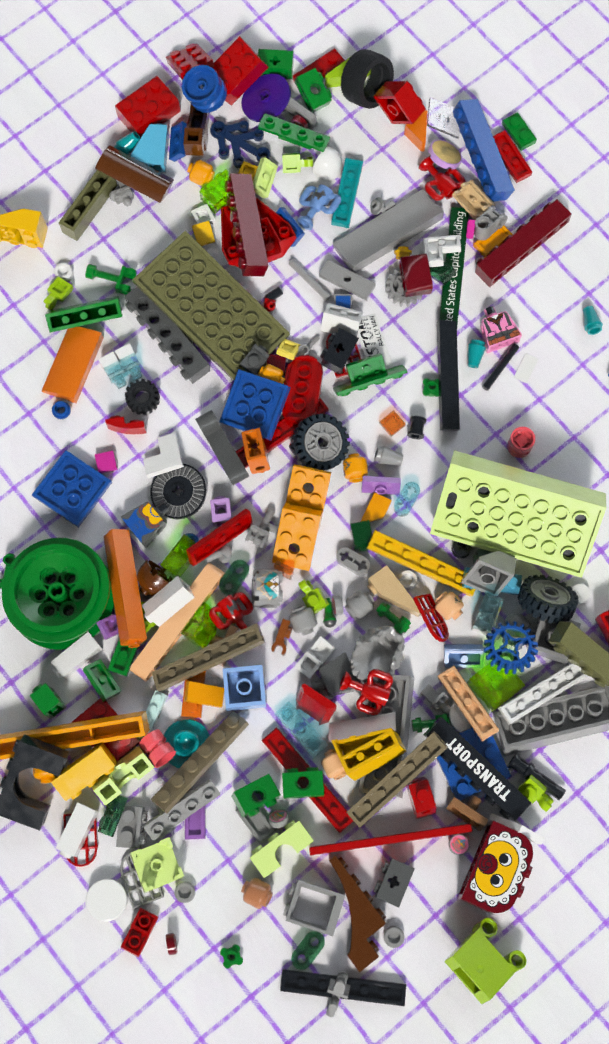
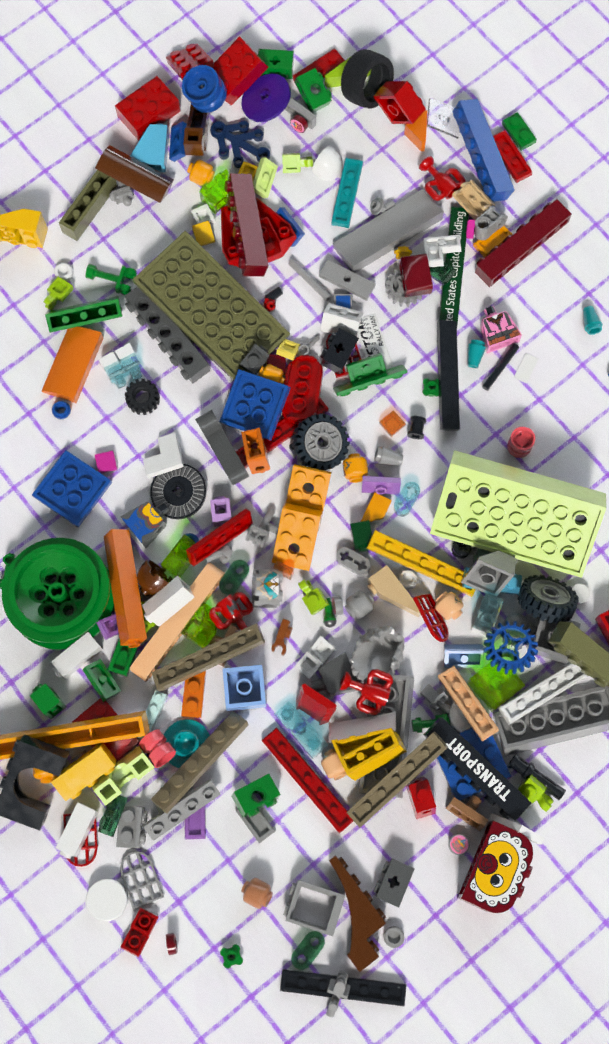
(119, 425): red slope -> none
(127, 143): teal cone -> none
(156, 865): yellowish green panel -> none
(184, 892): light grey tile -> none
(204, 694): light orange tile -> none
(265, 857): yellowish green arch -> none
(278, 818): tile -> none
(292, 790): green brick -> none
(294, 133): green bracket -> none
(303, 620): light grey head -> none
(319, 201): medium blue piece -> none
(390, 839): red tile -> none
(401, 625): green bar -> none
(445, 154): pearl gold tile -> none
(480, 963): lime piece -> none

